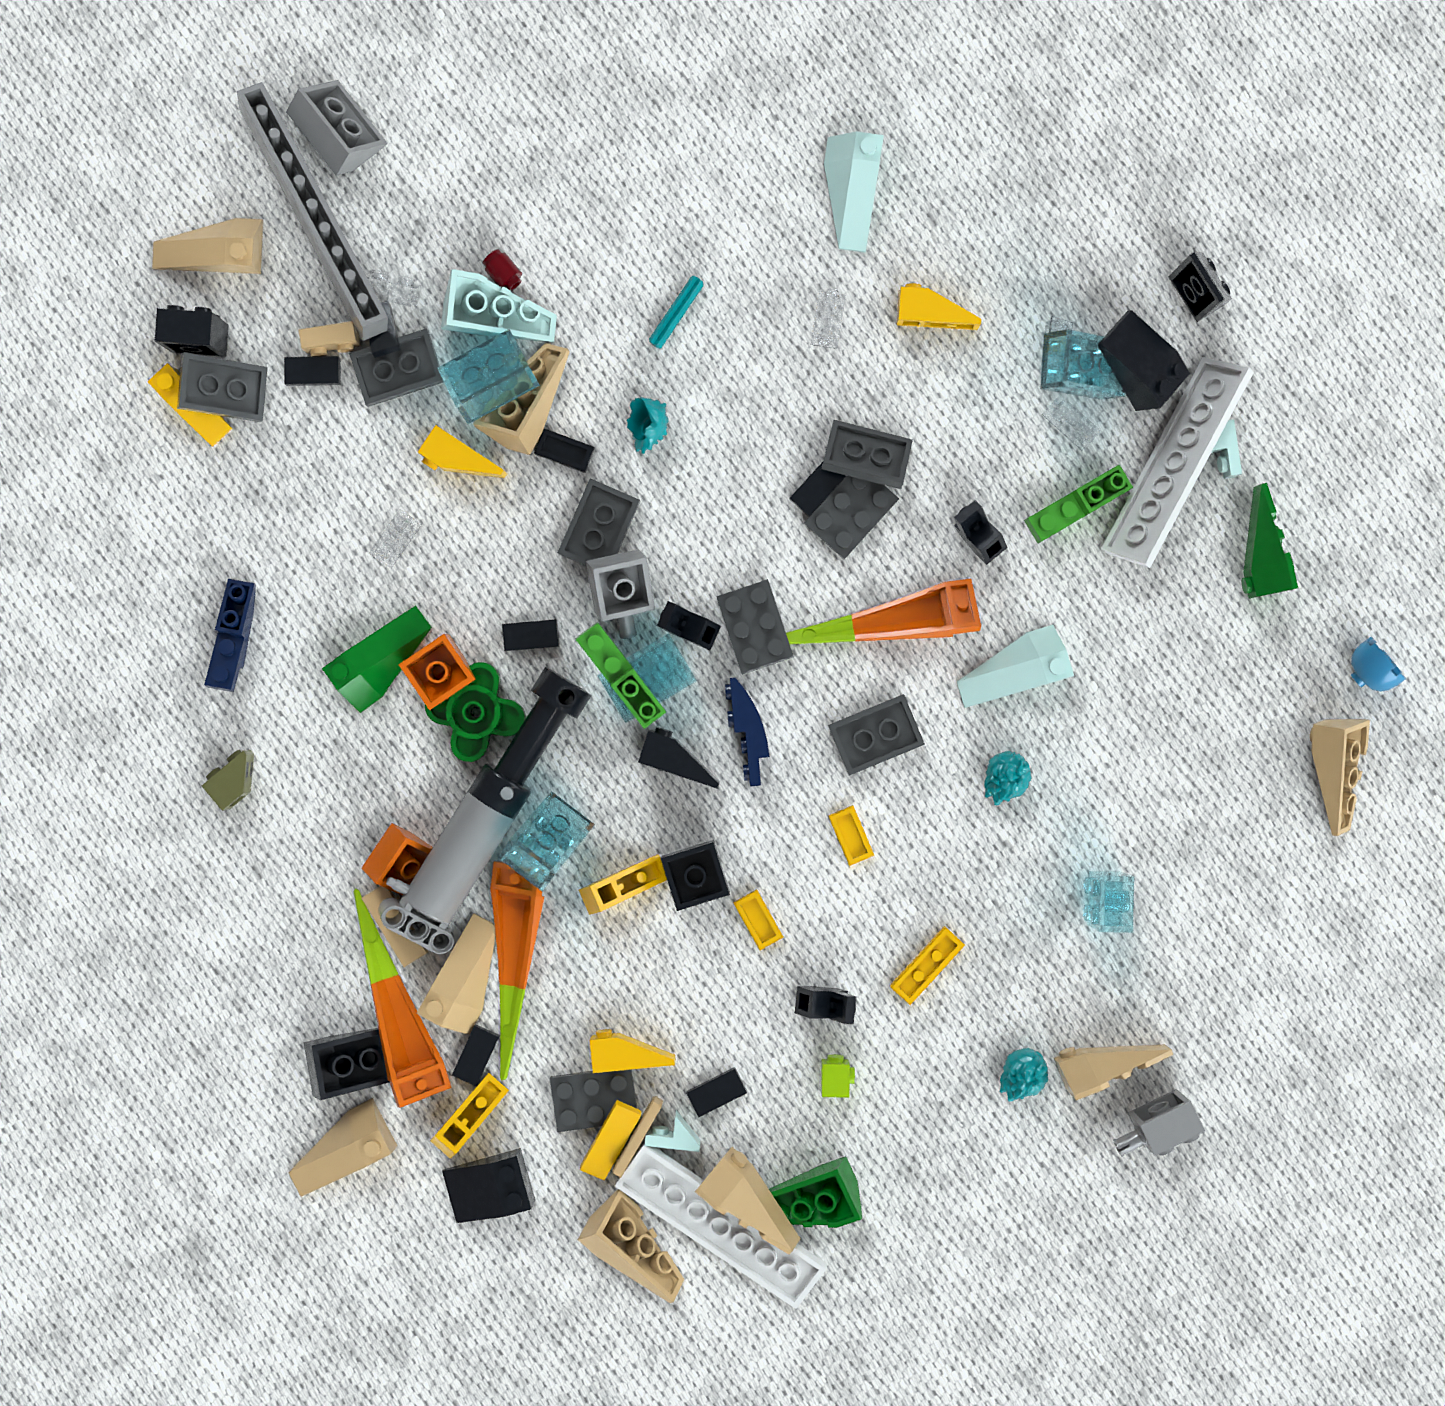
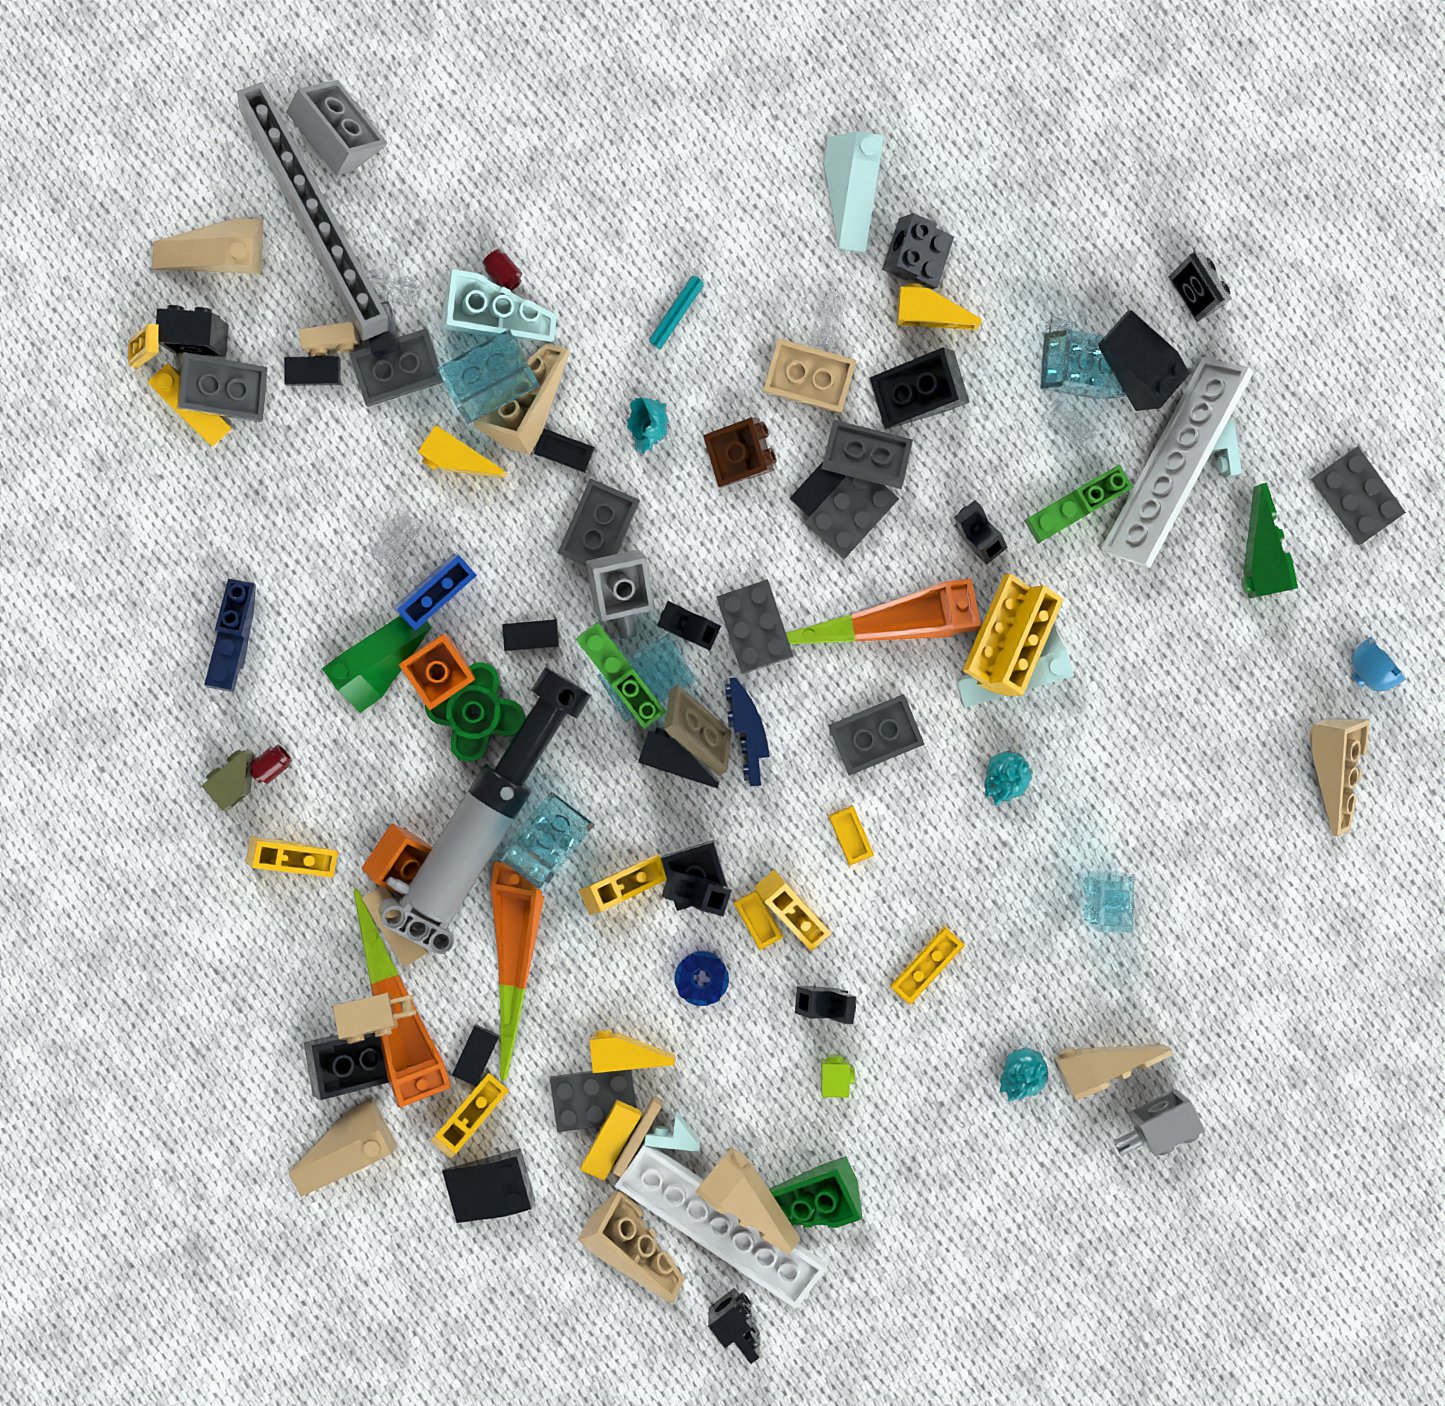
(143, 346): none -> yellow tile
(270, 764): none -> dark red brick
(290, 857): none -> yellow slope
(370, 1016): none -> tan brick
(434, 591): none -> blue brick
(461, 985): tan wedge -> none
(696, 892): none -> black brick
(697, 730): none -> dark tan plate
(710, 991): none -> clear blue plate
(716, 1092): black tile -> none
(731, 1322): none -> black brick
(740, 451): none -> reddish brown plate
(792, 910): none -> yellow slope
(809, 376): none -> tan plate
(918, 251): none -> black brick
(919, 388): none -> black slope
(1012, 636): none -> yellow brick
(1358, 495): none -> dark grey plate

